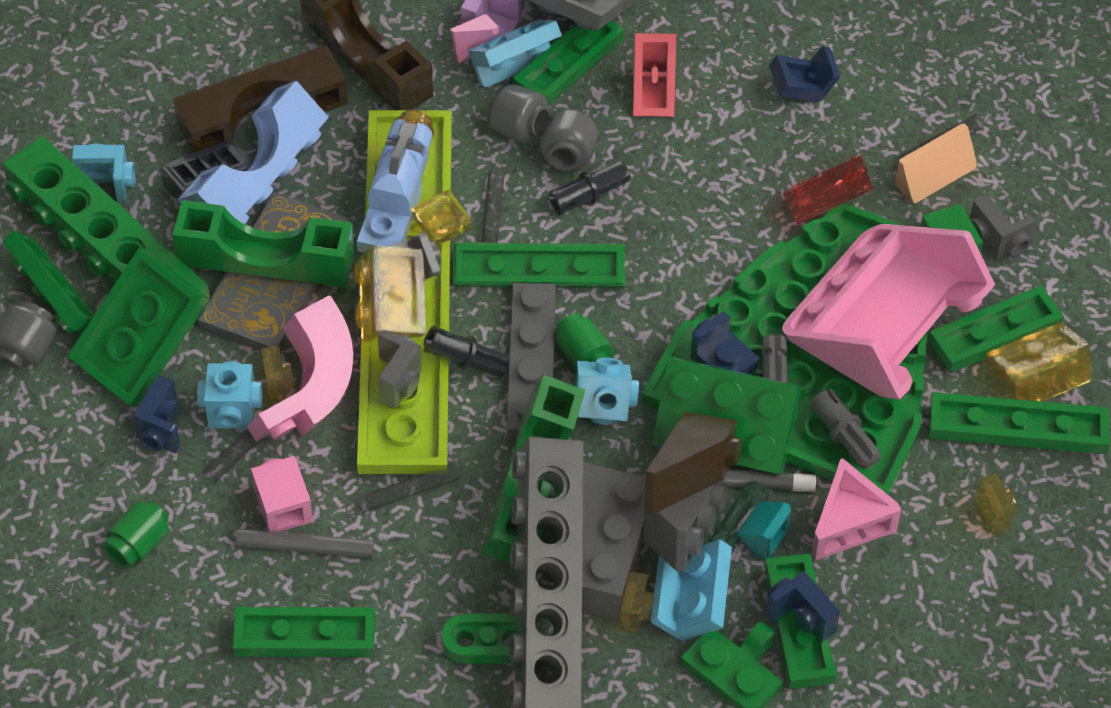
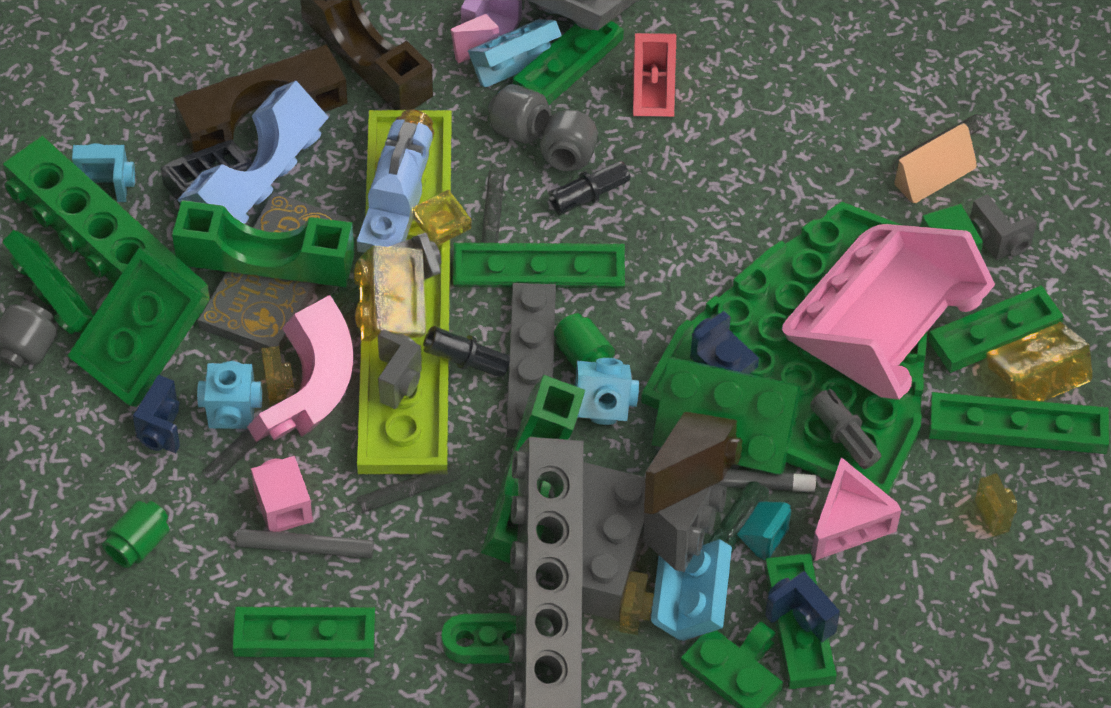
(774, 357): dark grey axle -> none
(805, 78): dark blue bracket -> none
(829, 189): clear red slope -> none

